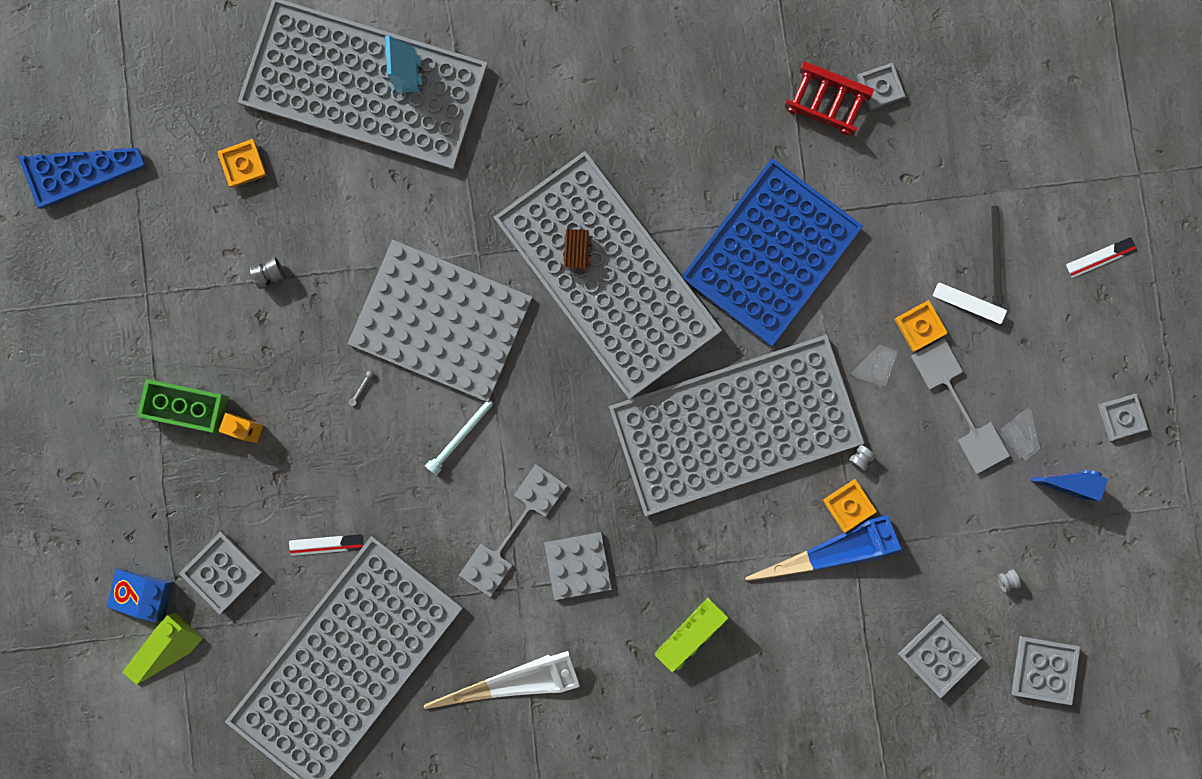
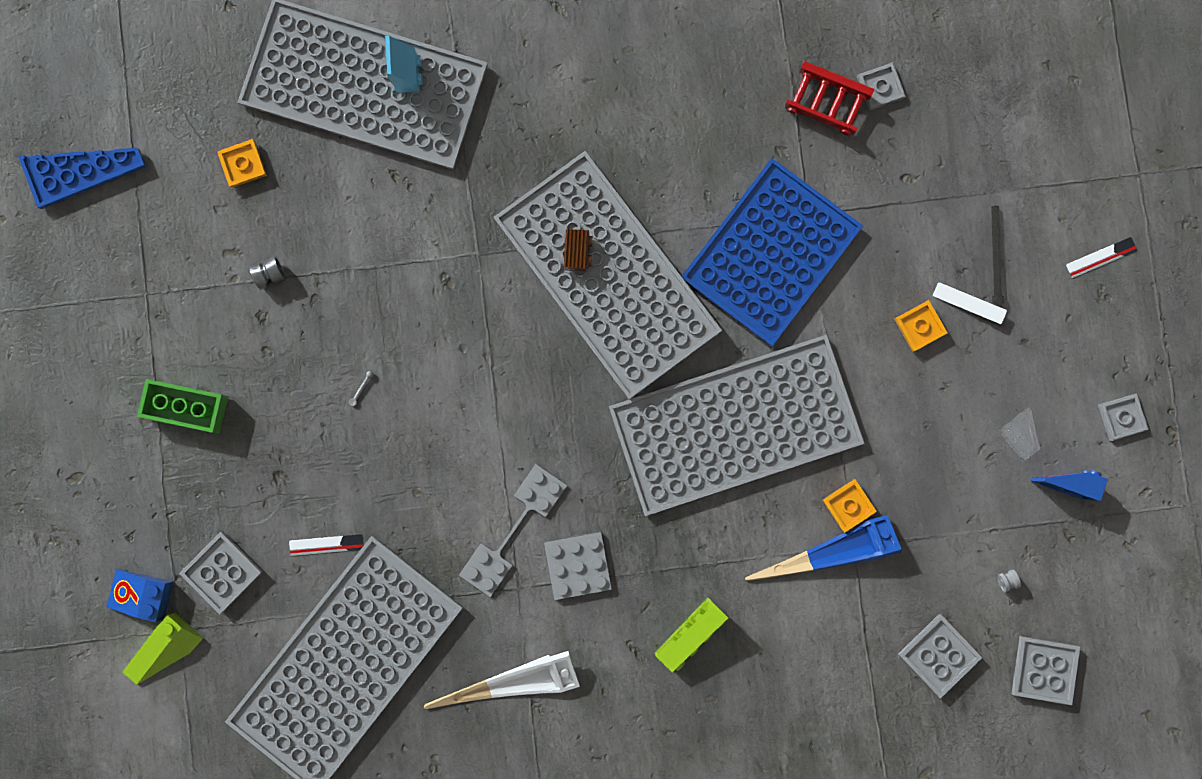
(240, 427): light orange torso -> none
(435, 465): light aqua piece -> none
(440, 320): light grey plate -> none
(861, 459): light grey wheel -> none
(876, 366): clear wing -> none
(982, 444): light grey hinge -> none

